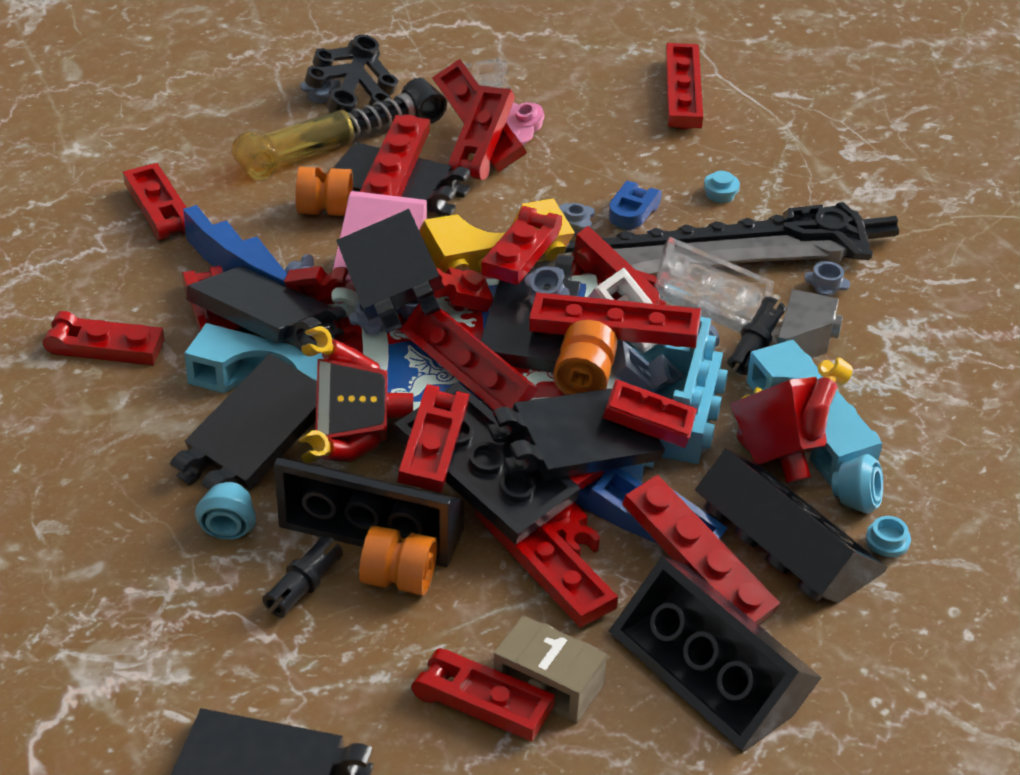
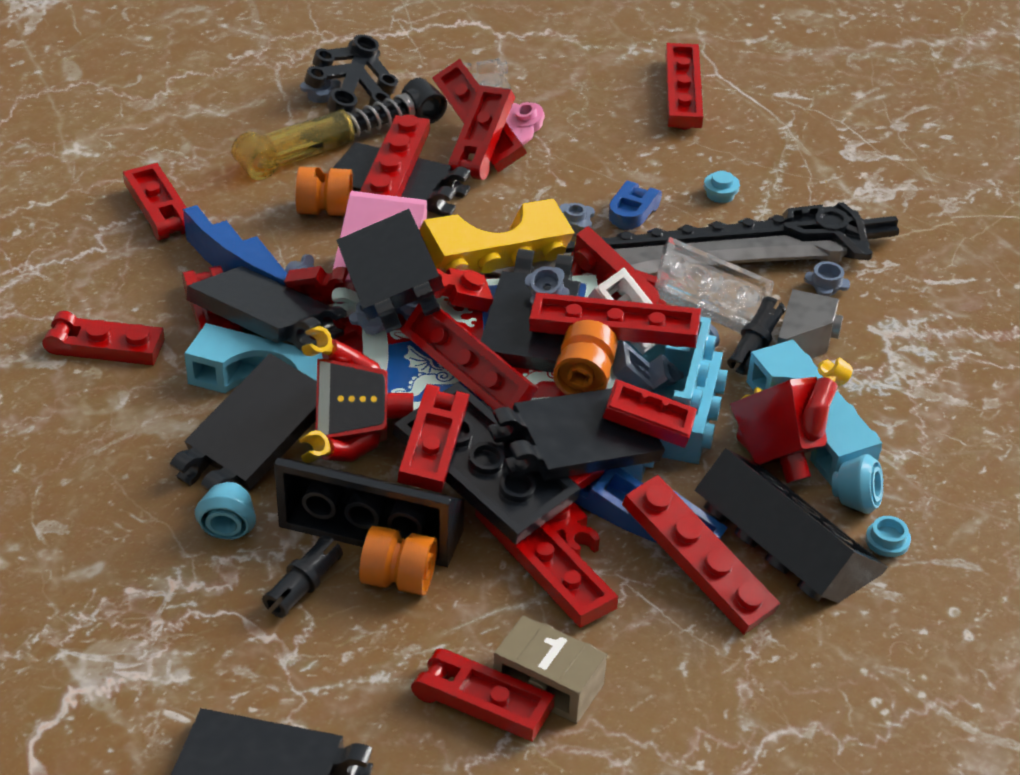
(521, 246): red plate -> none
(713, 654): black slope -> none

